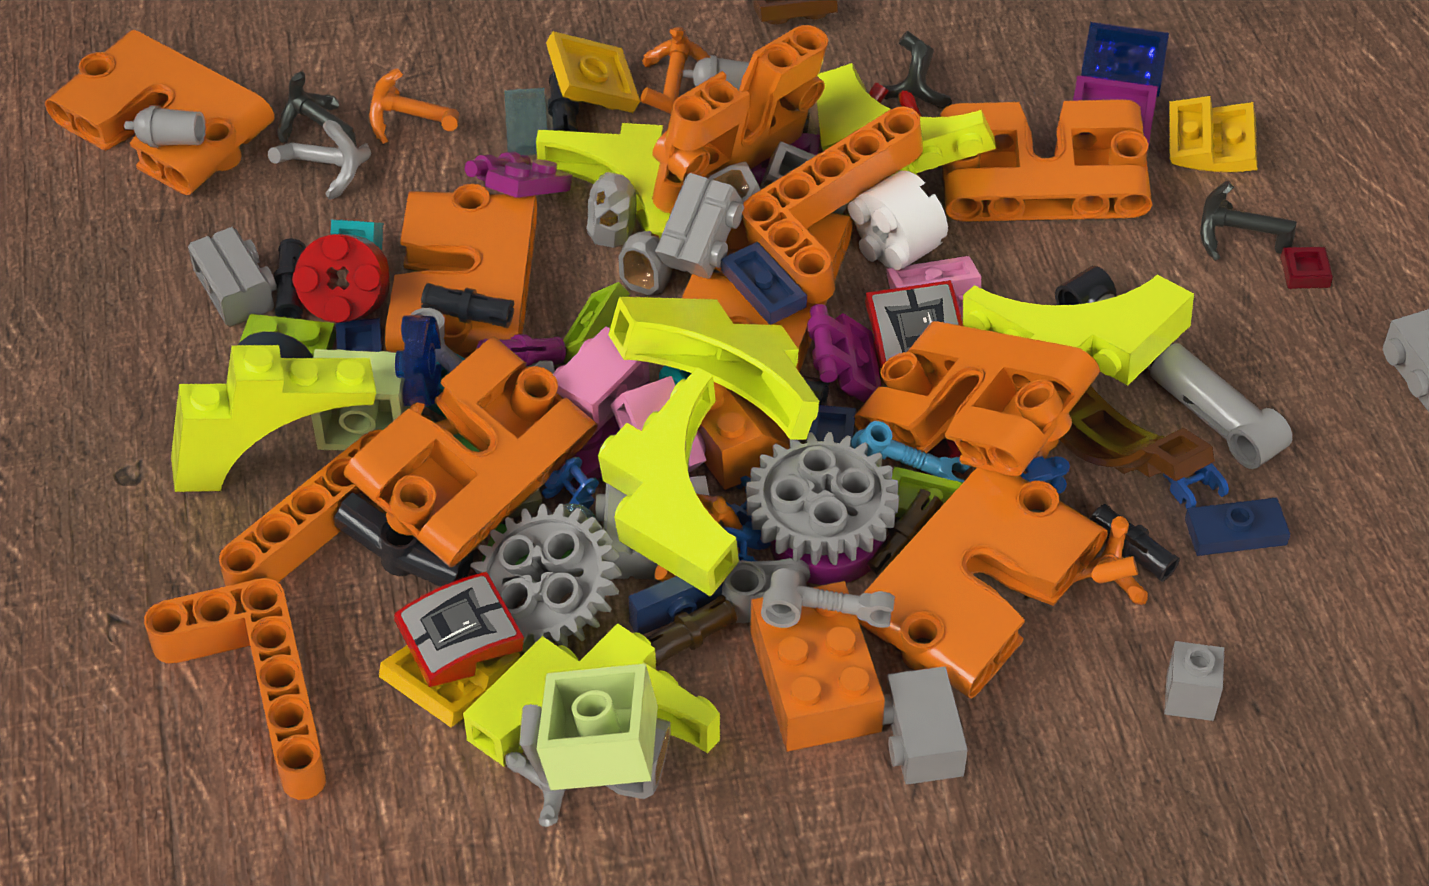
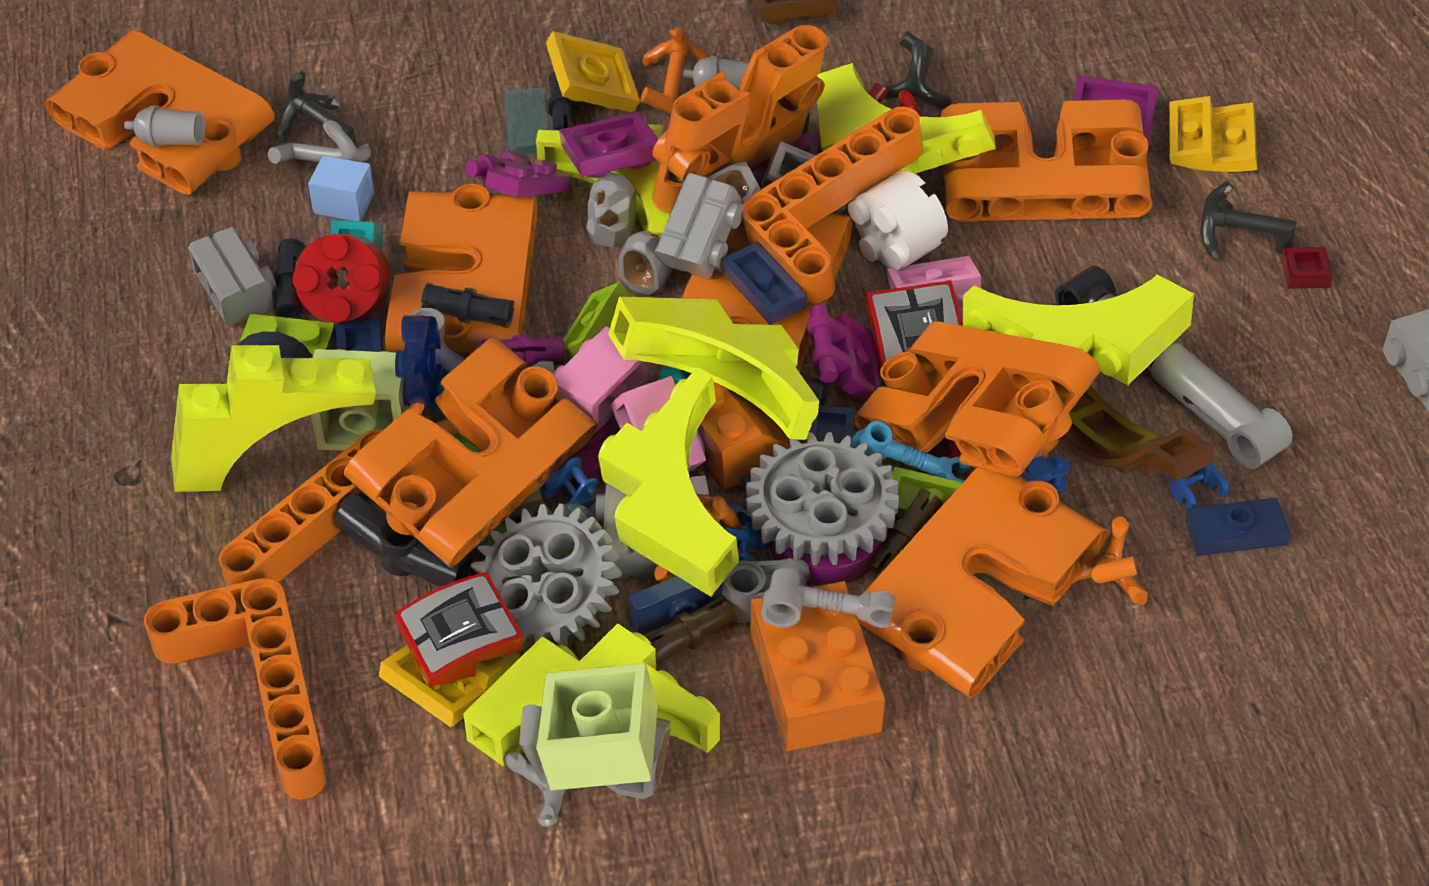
(341, 188): none -> light blue panel
(387, 98): orange piece -> none
(609, 145): none -> magenta plate
(924, 726): light grey brick -> none
(1125, 54): clear blue plate -> none
(1156, 560): black pin -> none
(1194, 681): light grey brick -> none

